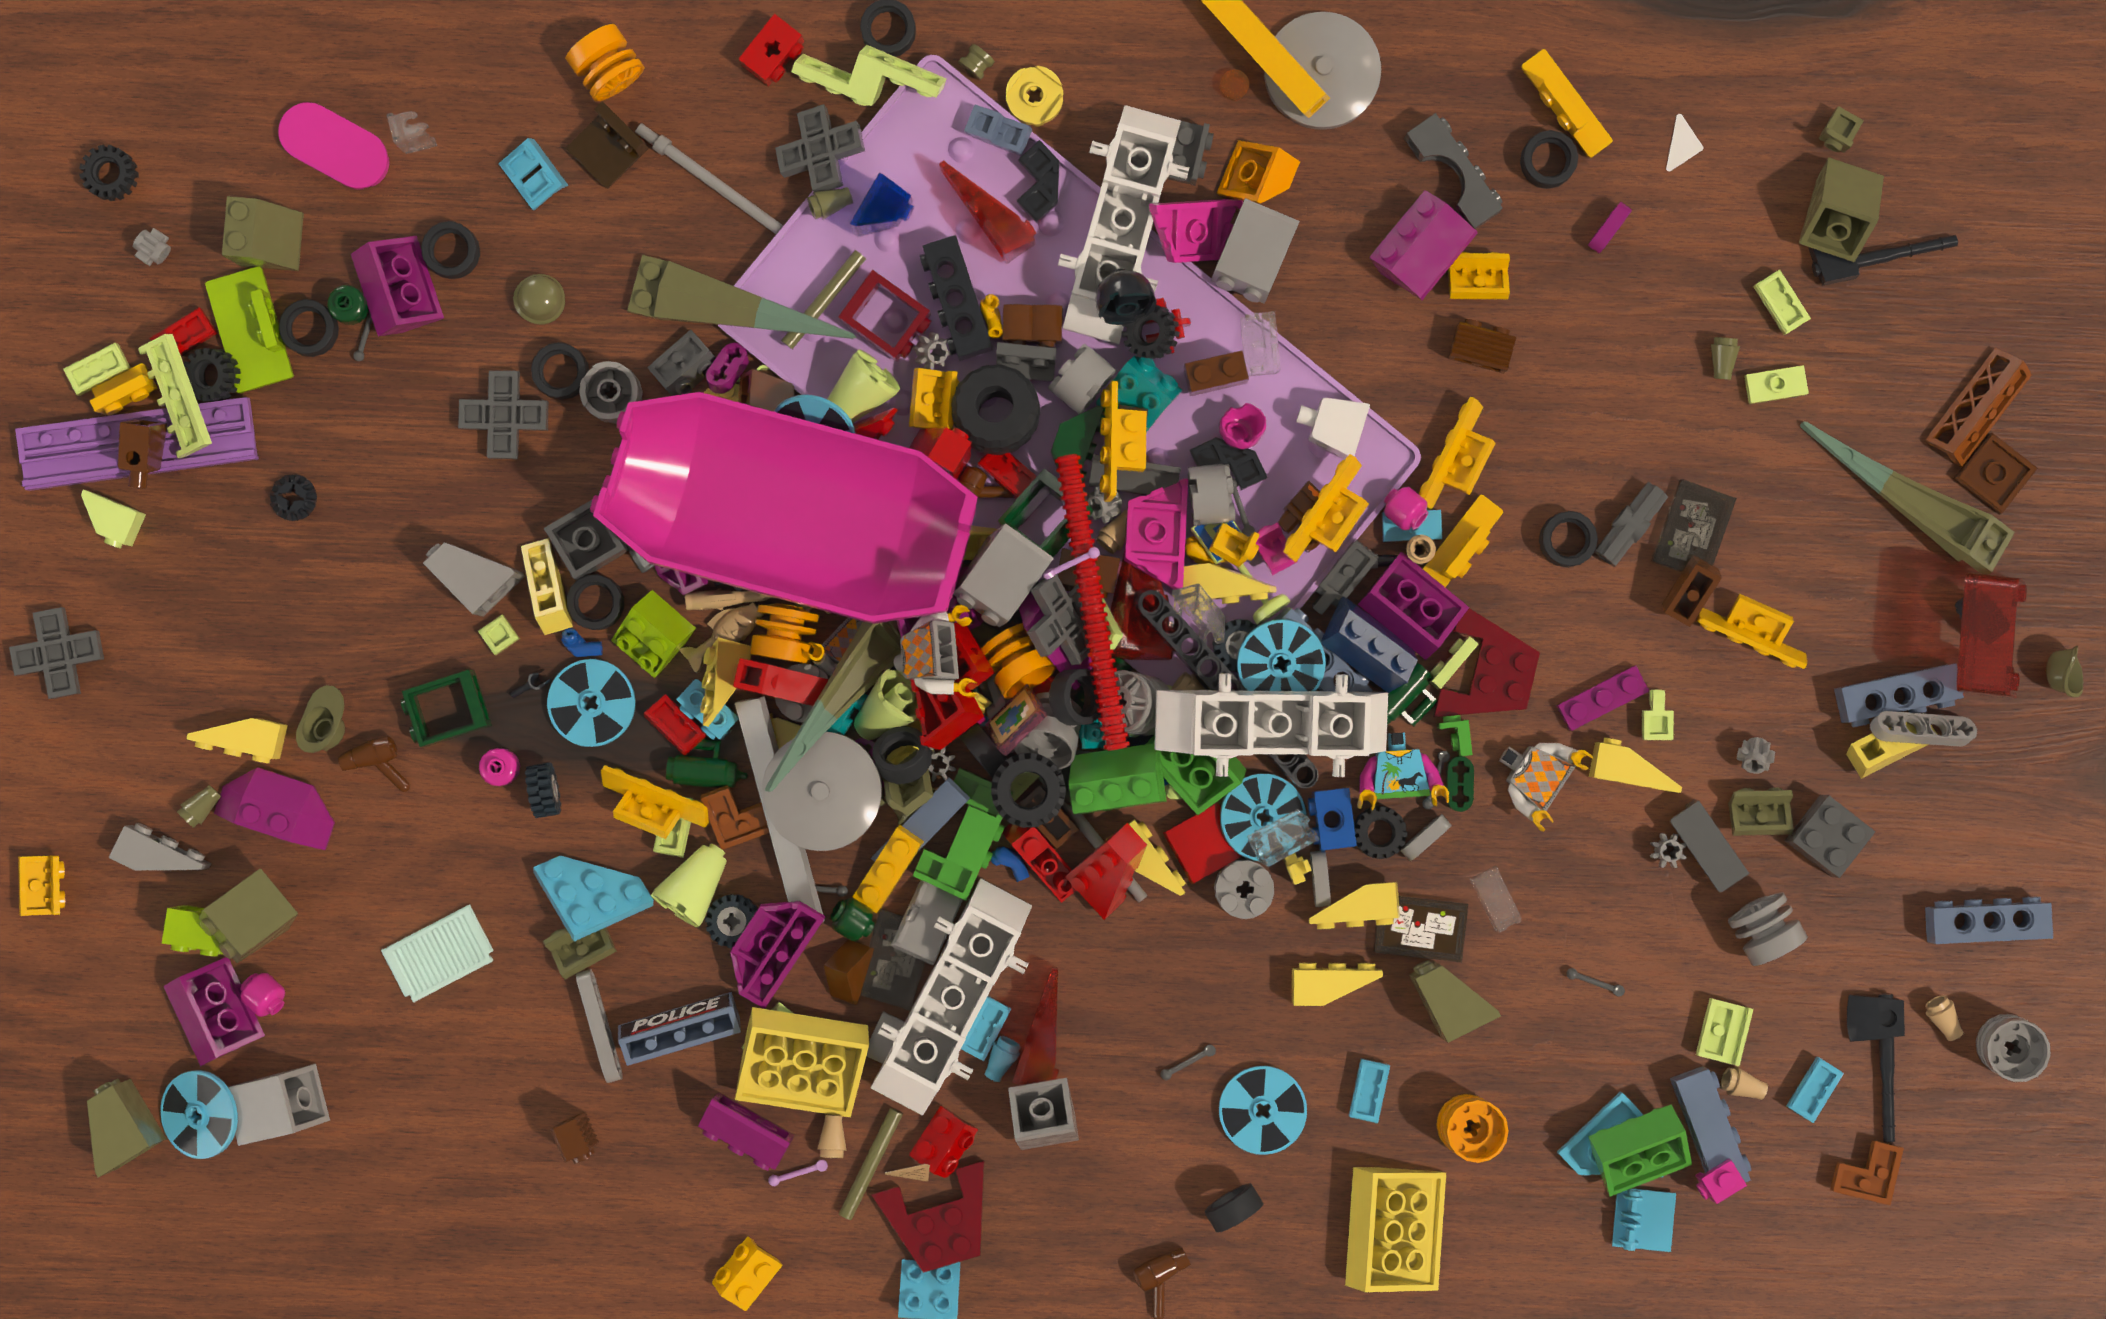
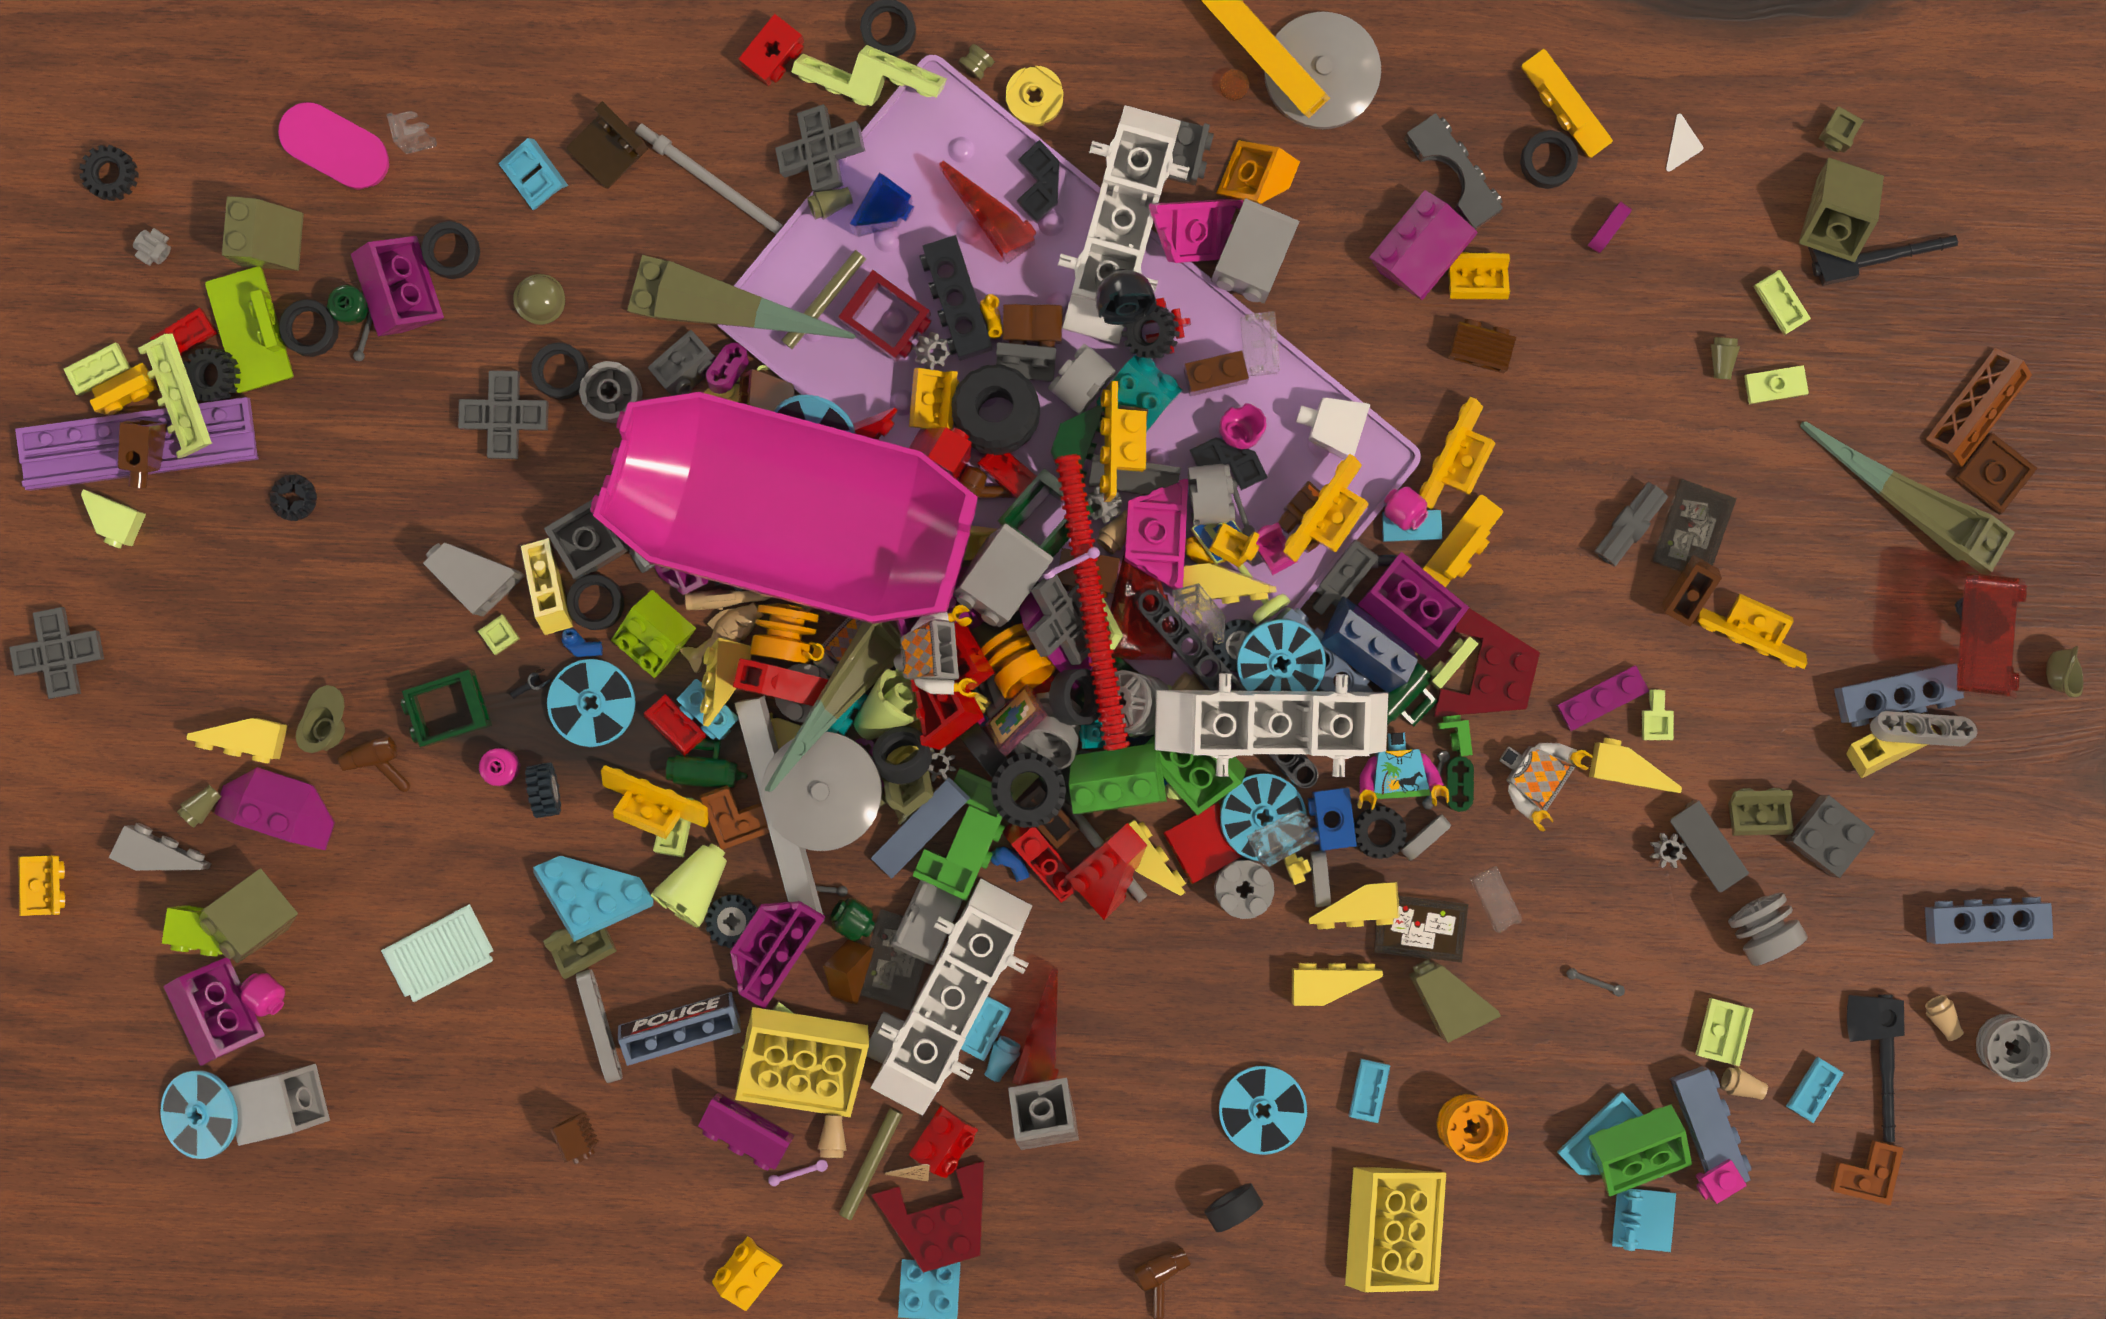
(120, 1126): olive slope -> none
(604, 62): light orange wheel -> none
(863, 386): yellowish green cone -> none
(888, 868): yellow plate -> none
(998, 130): sand blue slope -> none
(1209, 1050): dark grey hinge -> none
(1427, 546): tan cone -> none
(1590, 539): black tyre -> none
(1756, 755): light grey gear -> none

